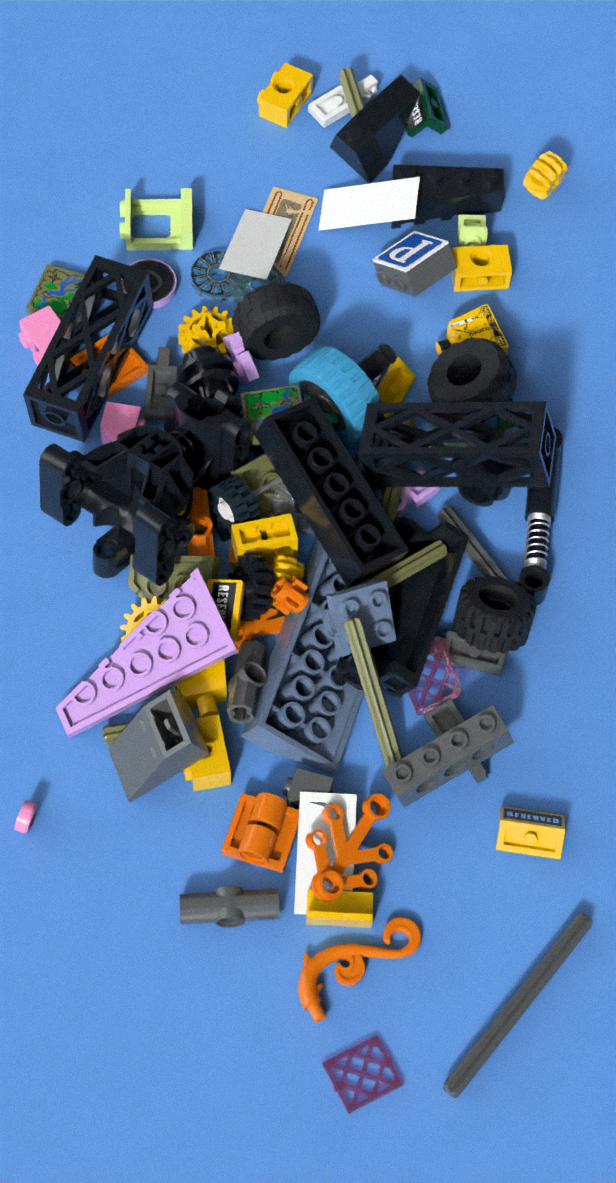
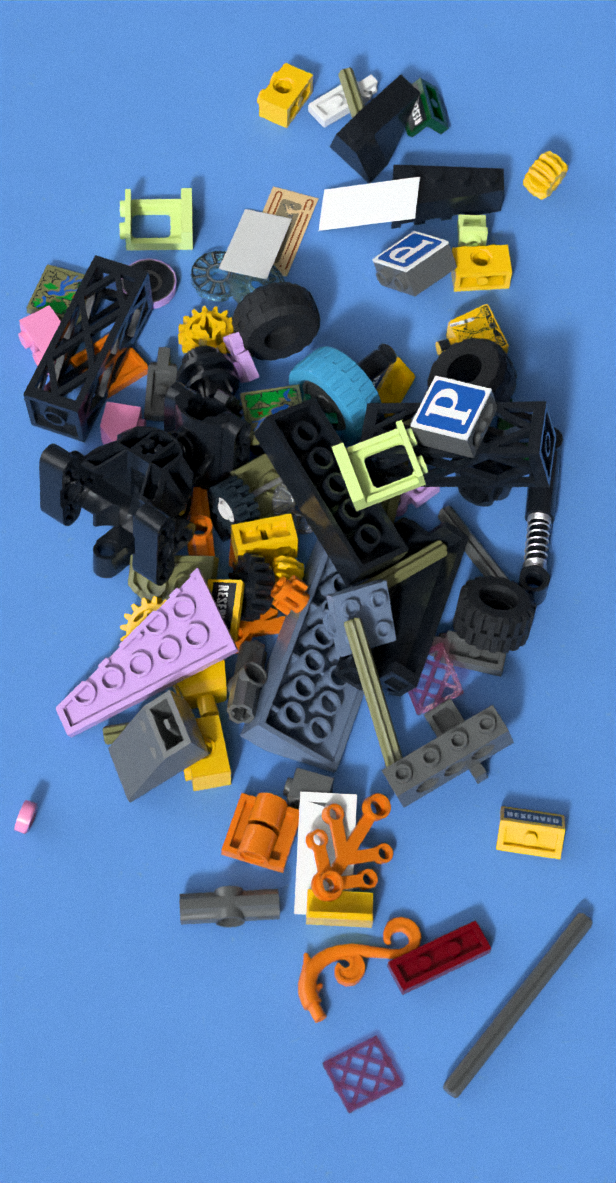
(355, 474): none -> yellowish green window
(439, 957): none -> dark red plate
(454, 416): none -> piece

